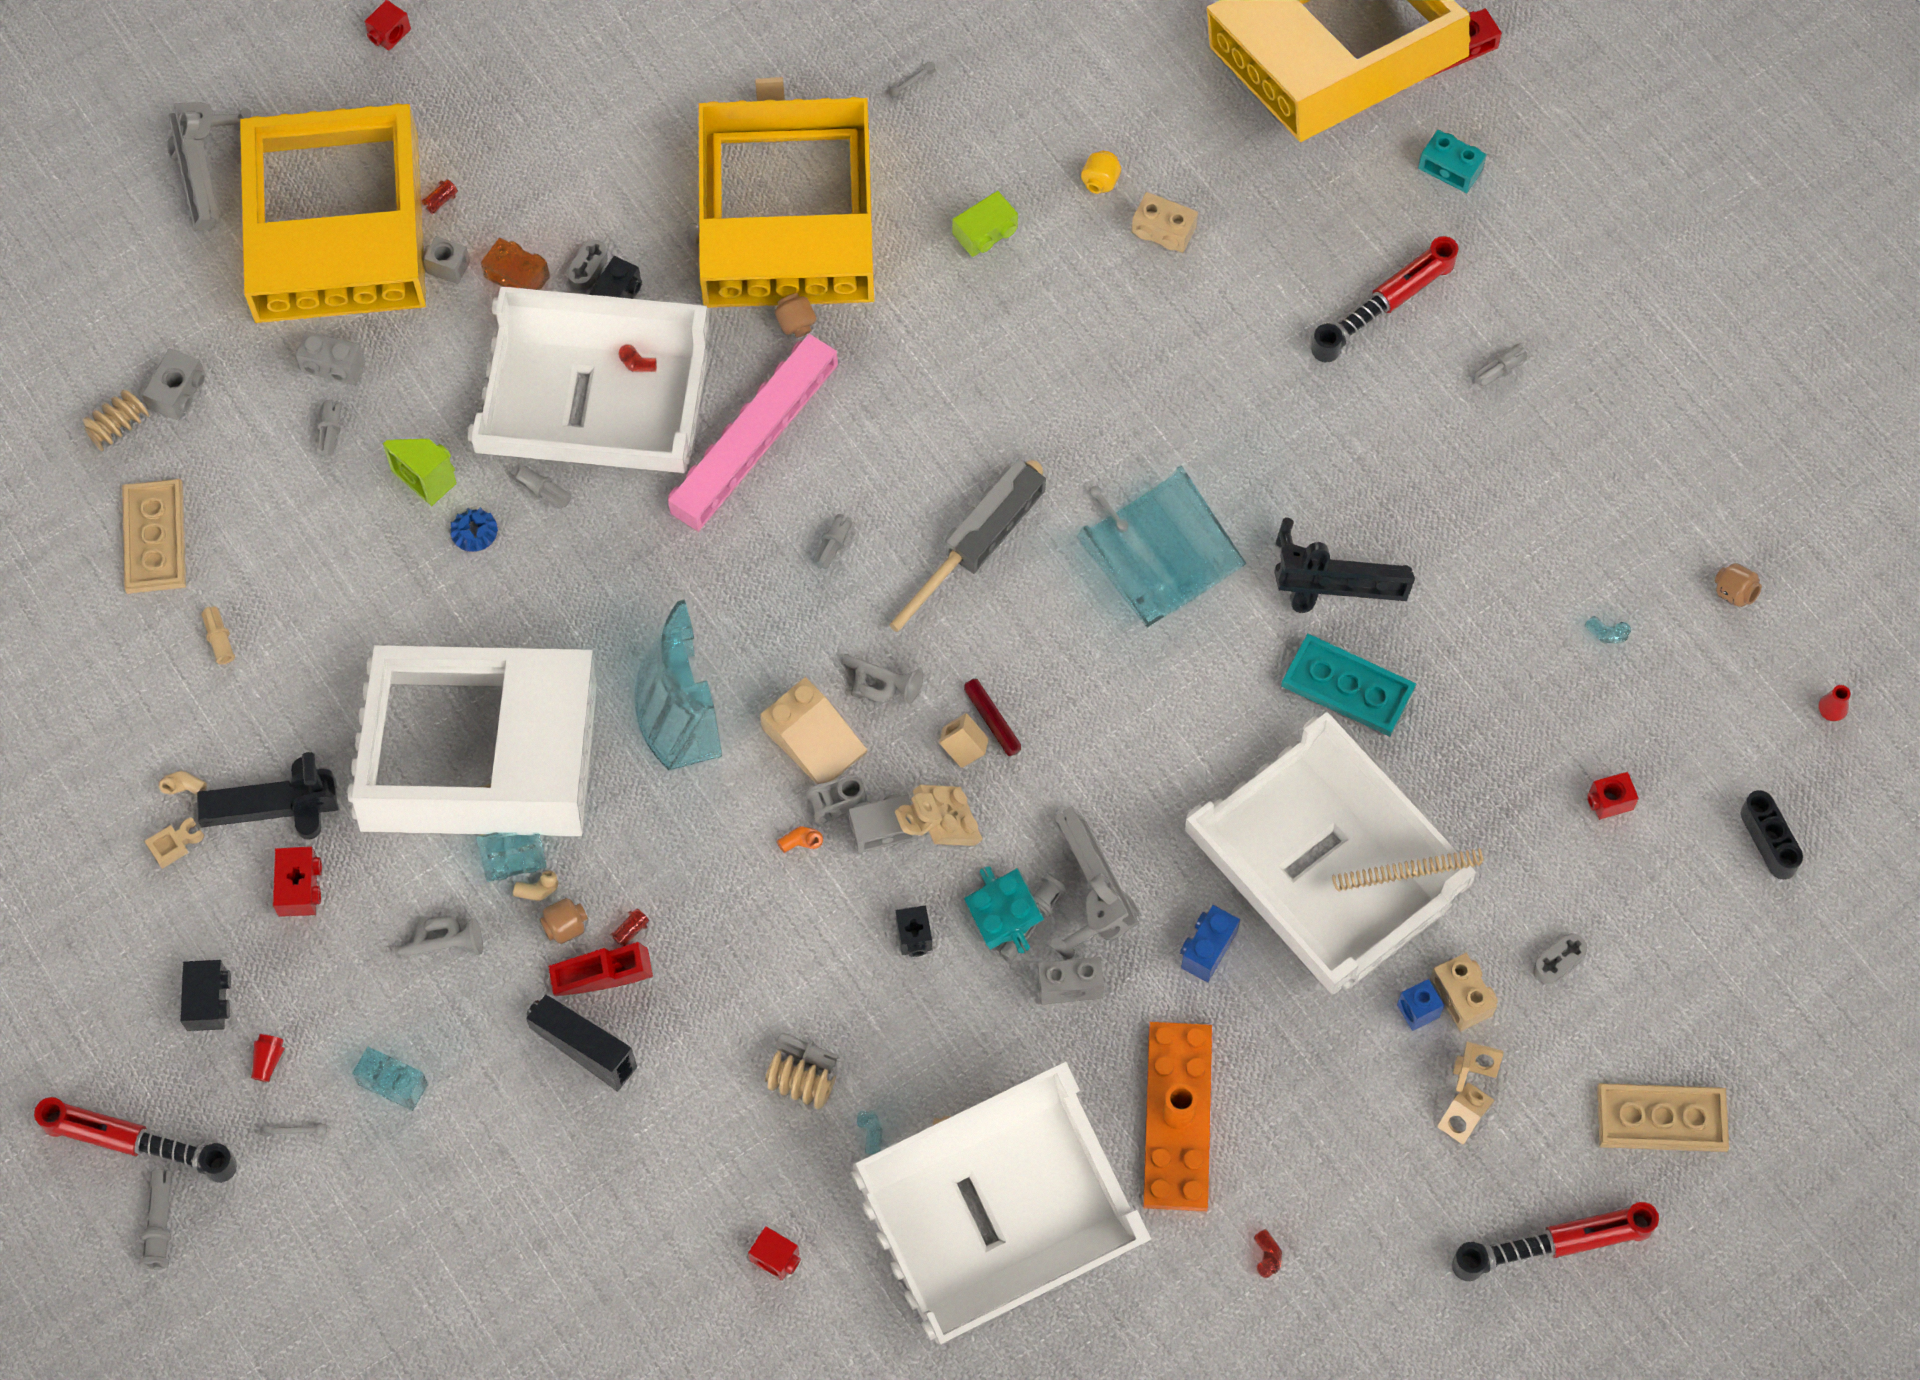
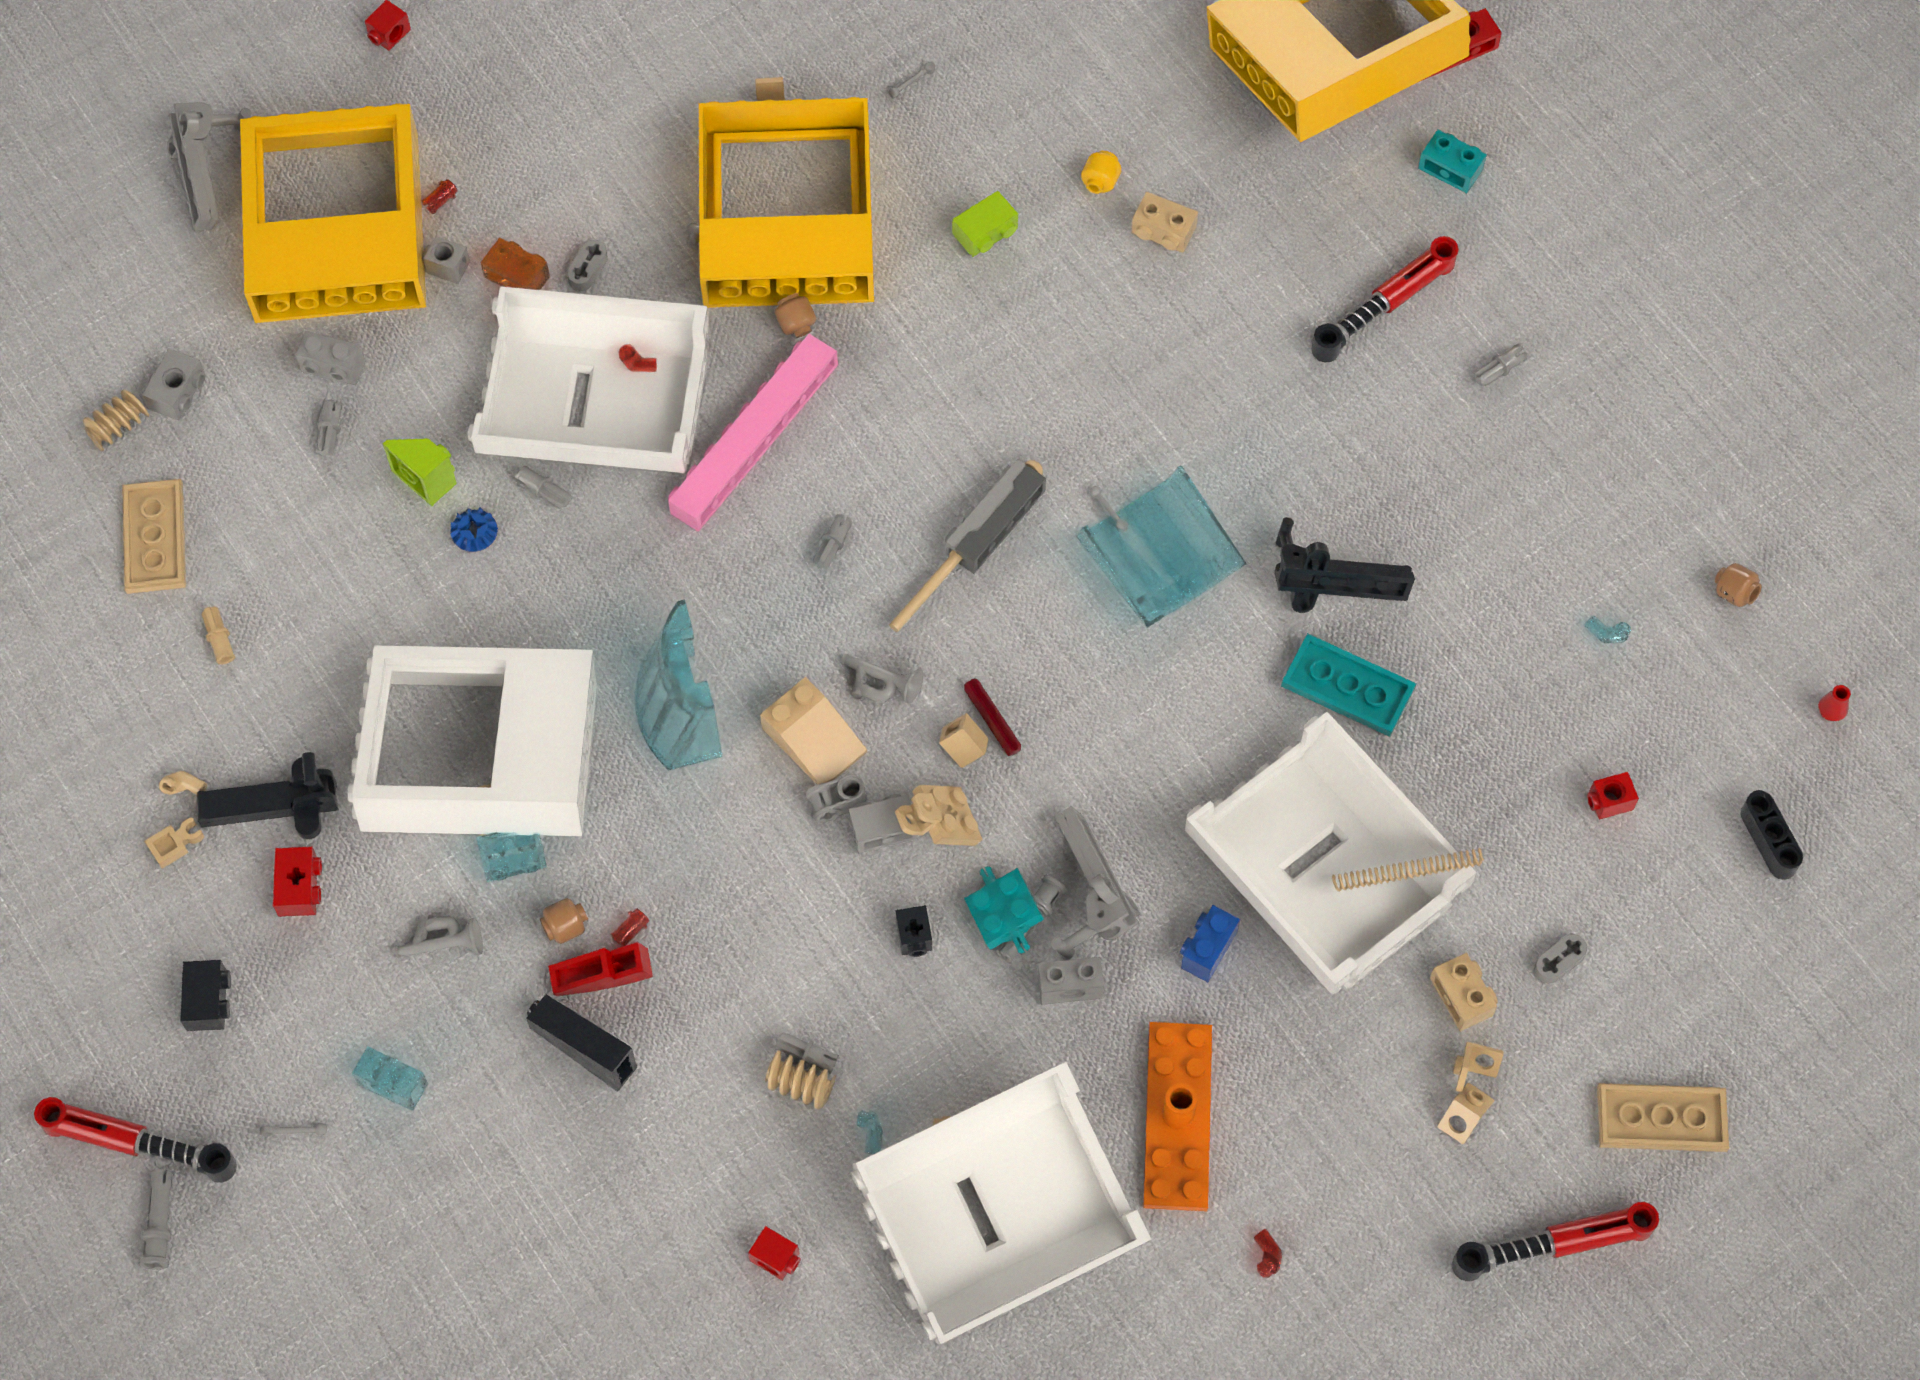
(266, 1055): red cone -> none
(545, 886): tan arm -> none
(618, 280): black brick -> none
(801, 837): orange arm -> none
(1420, 1004): blue brick -> none

